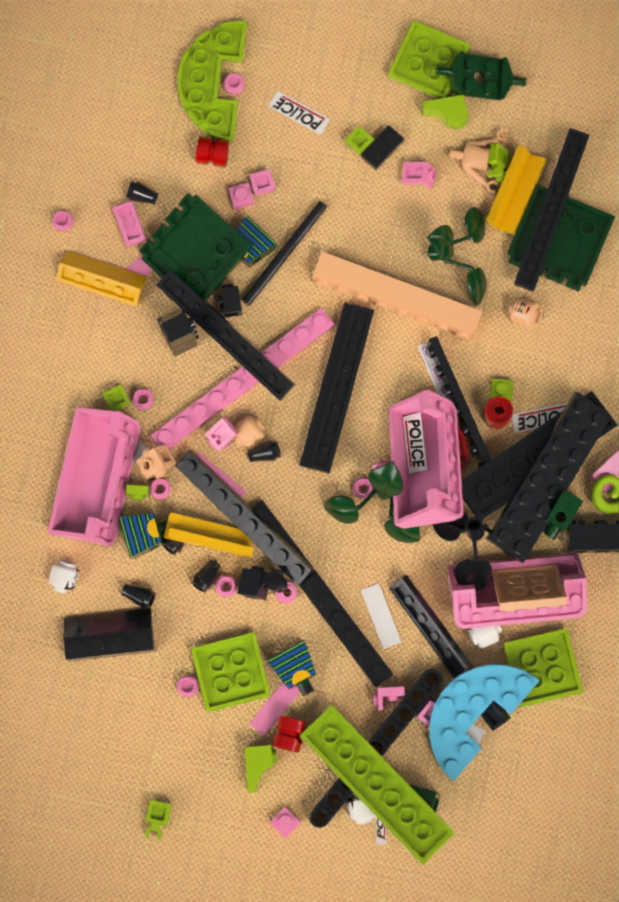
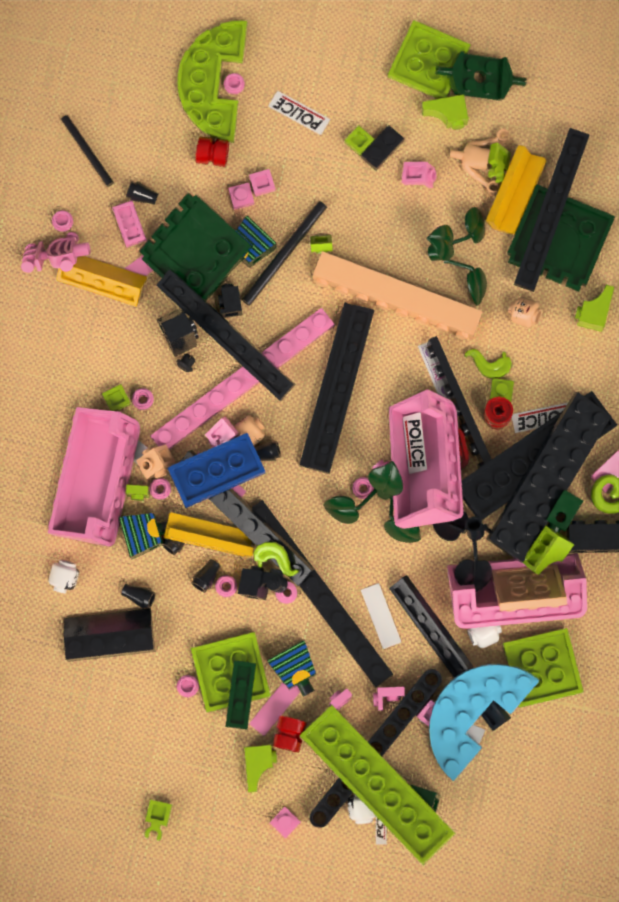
(61, 253): none -> bright pink piece
(87, 150): none -> black bar
(186, 363): none -> black piece
(216, 470): none -> blue plate
(240, 695): none -> dark green plate
(274, 550): none -> lime piece
(321, 243): none -> lime plate
(340, 698): none -> bright pink plate
(490, 370): none -> lime piece
(547, 549): none -> lime arch
(594, 312): none -> lime arch

